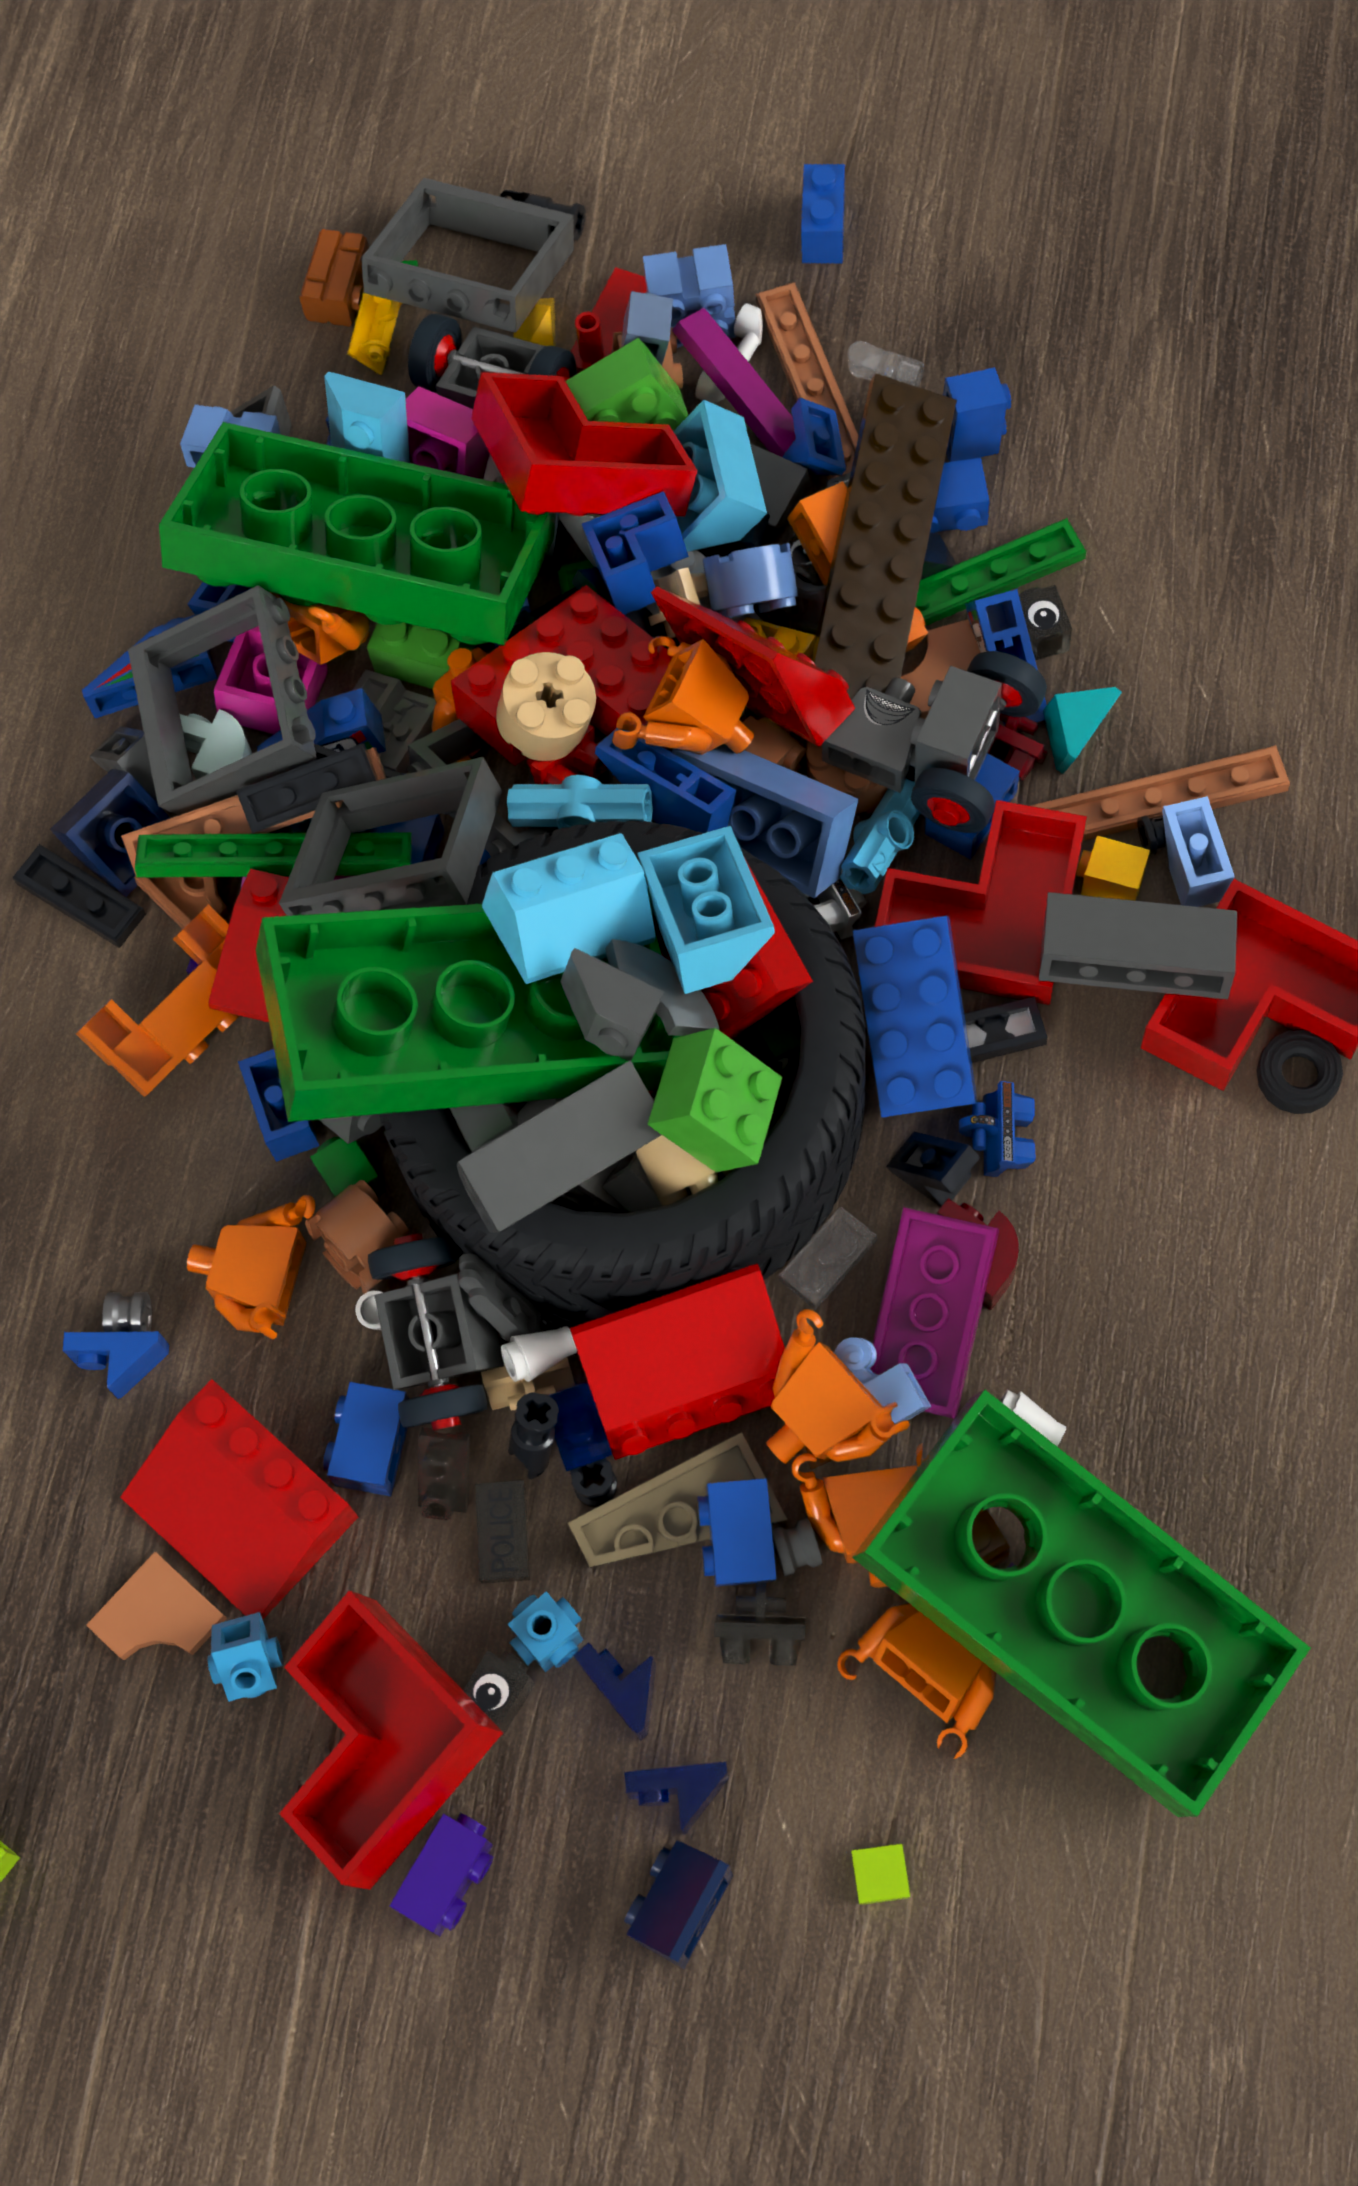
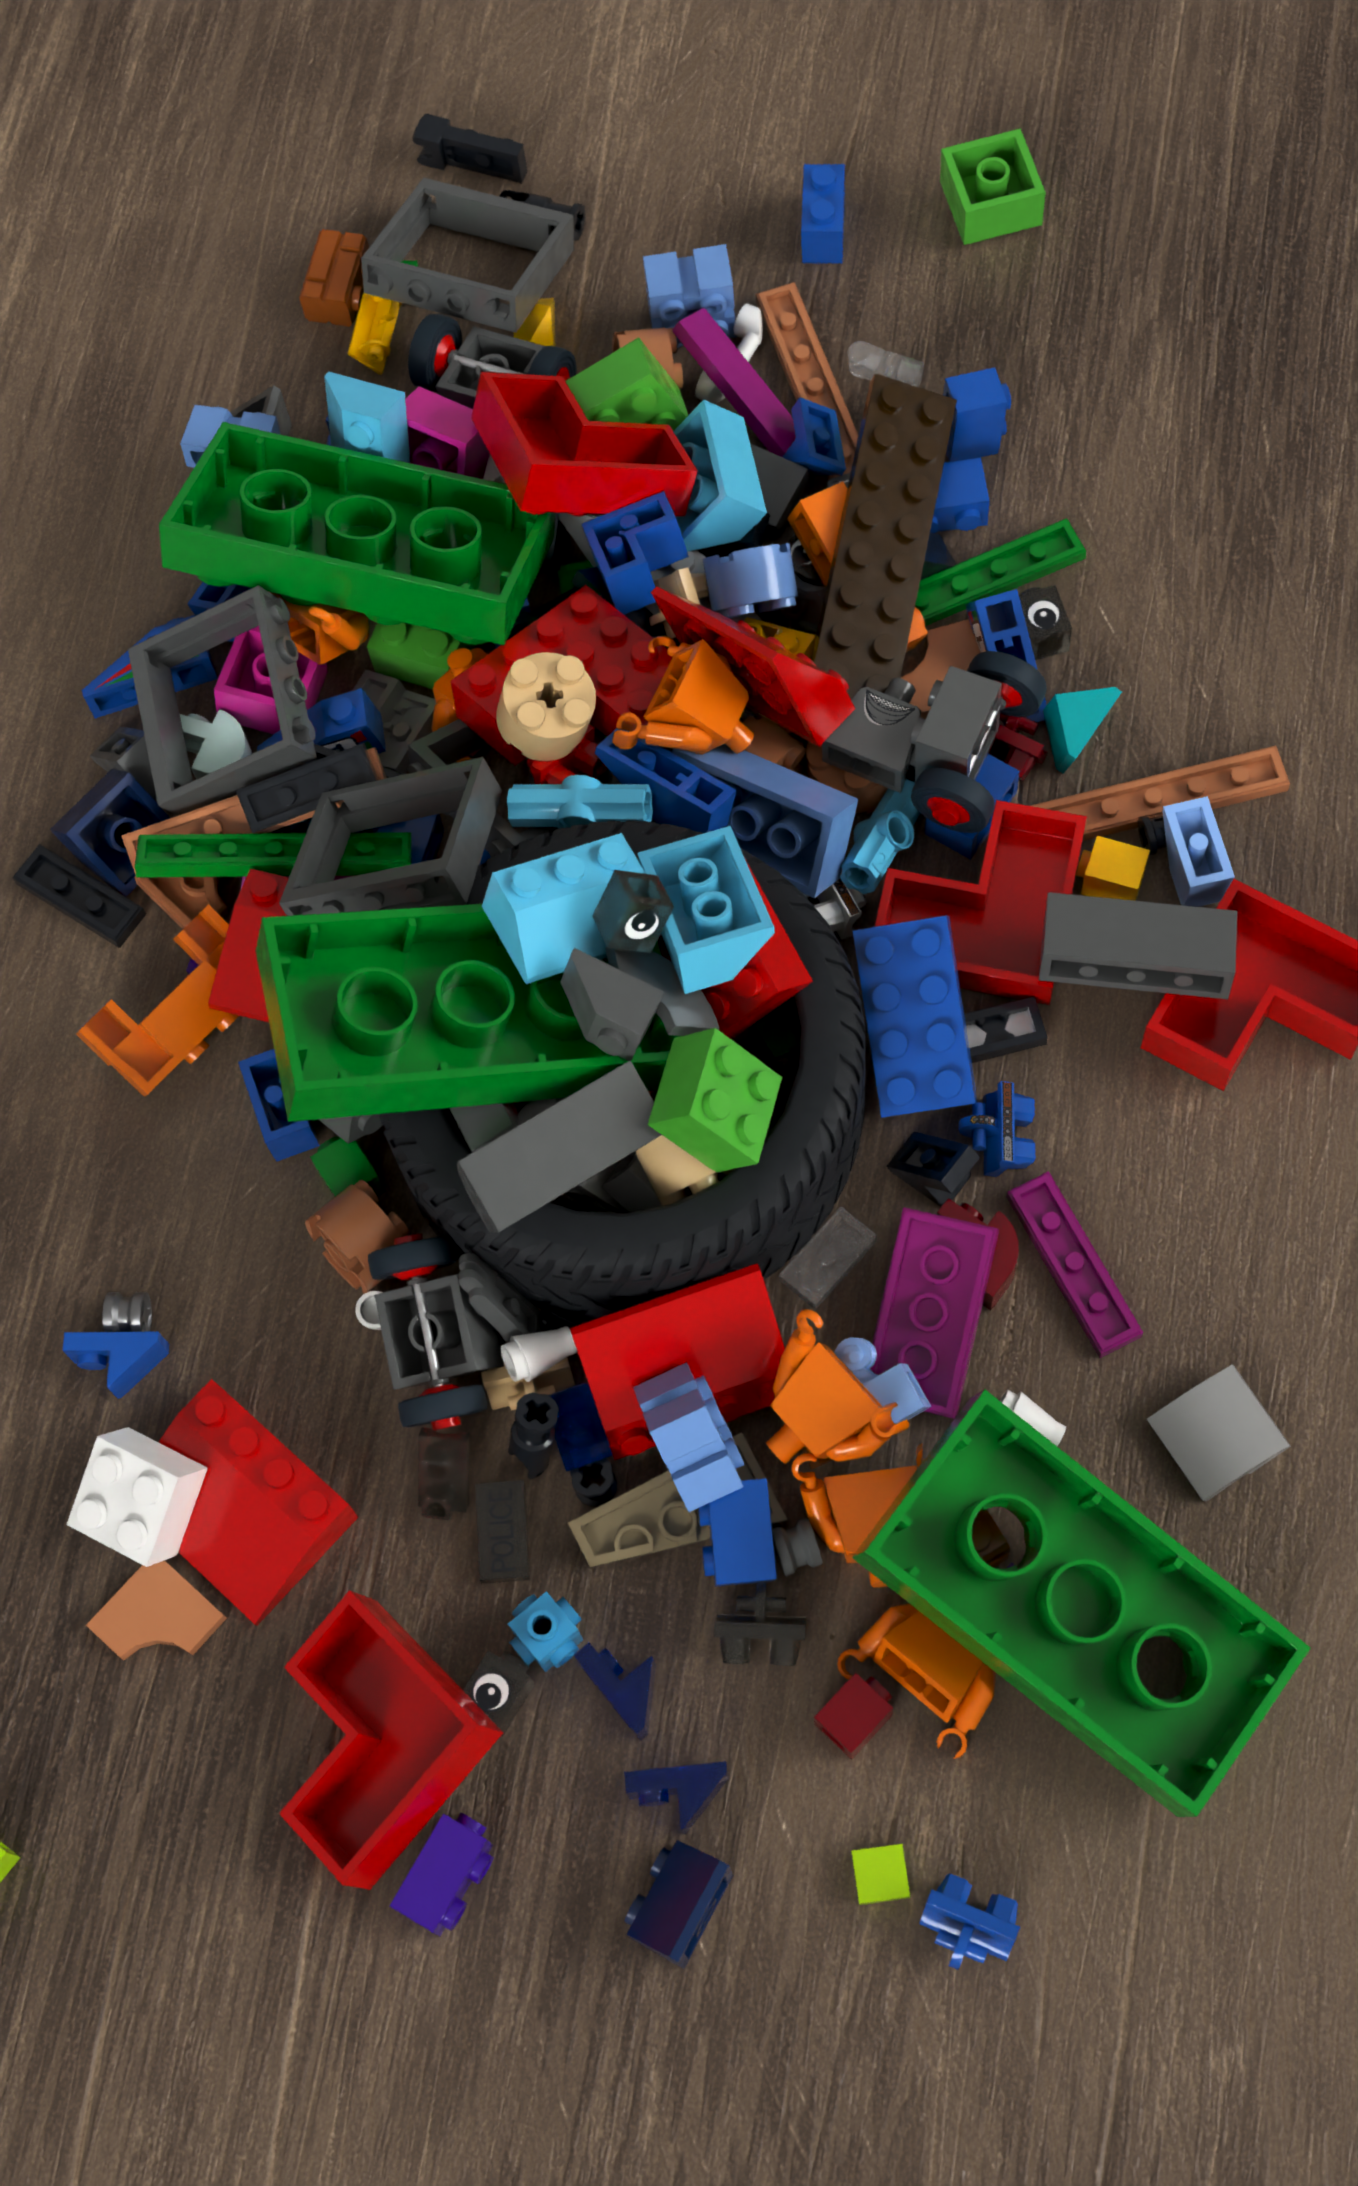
(137, 1496): none -> white brick
(244, 1657): dark azure brick -> none
(255, 1266): orange torso -> none
(367, 1439): blue brick -> none
(468, 150): none -> black plate
(597, 327): red piece -> none
(632, 911): none -> clear smoke brick
(650, 320): sand blue brick -> none
(690, 1435): none -> medium blue brick
(855, 1714): none -> dark red brick
(969, 1929): none -> blue hips
(992, 186): none -> bright green brick
(1074, 1265): none -> magenta tile
(1218, 1432): none -> light grey slope
(1293, 1098): black tyre -> none

